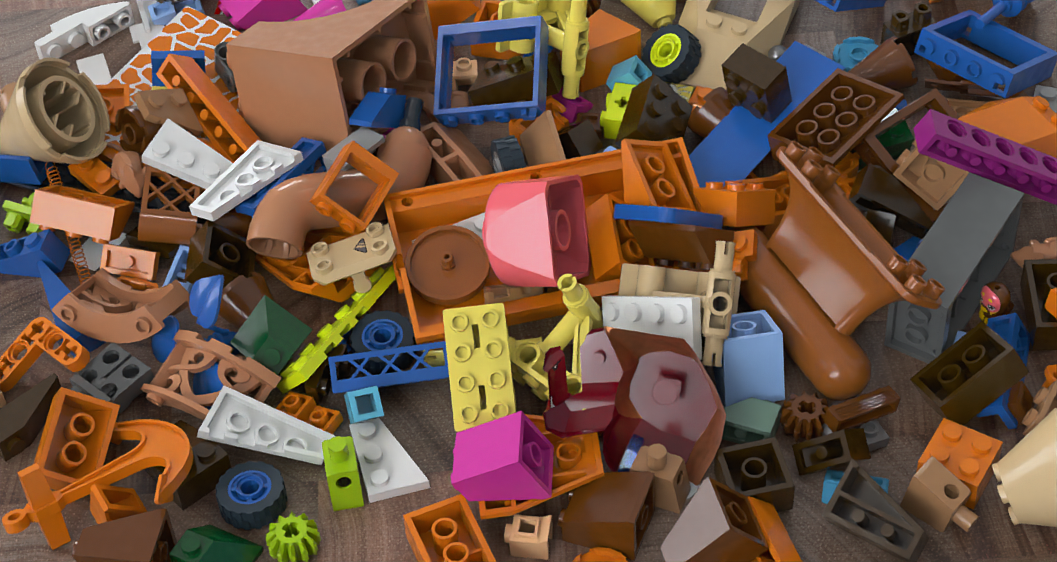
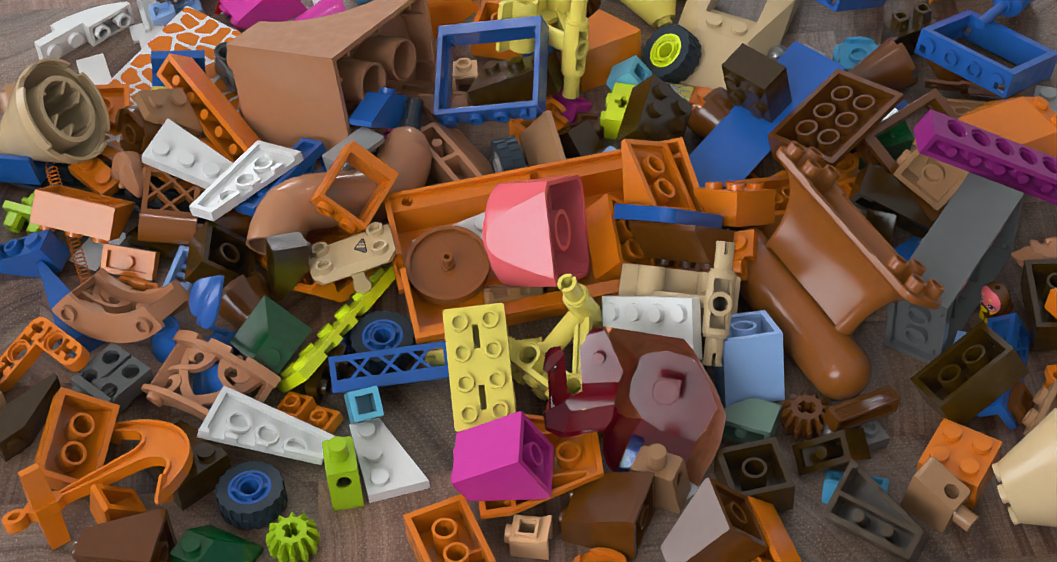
(286, 262): none -> dark brown slope

